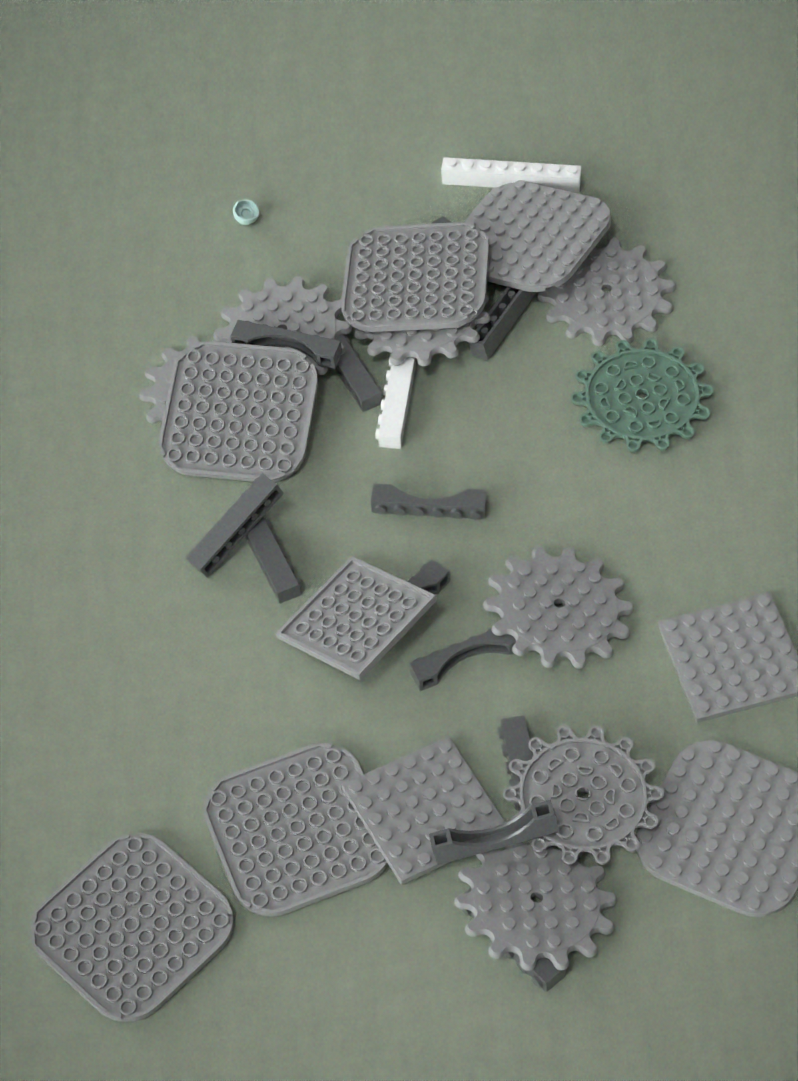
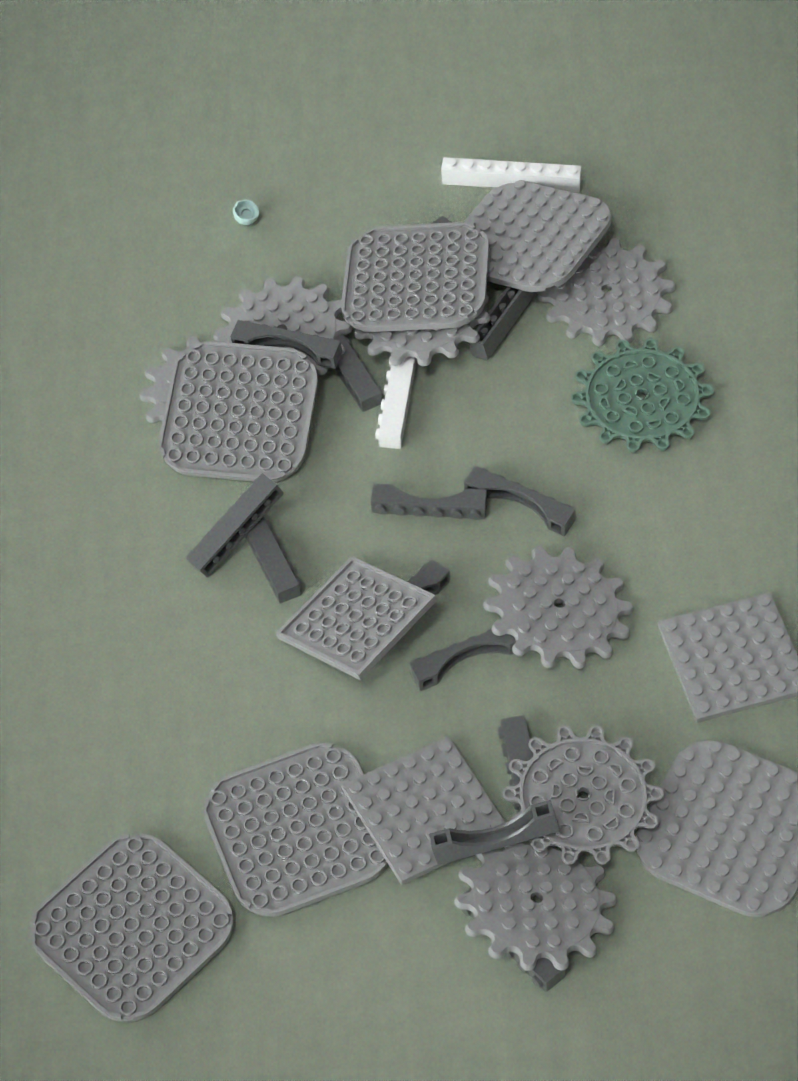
(556, 515): none -> dark grey arch

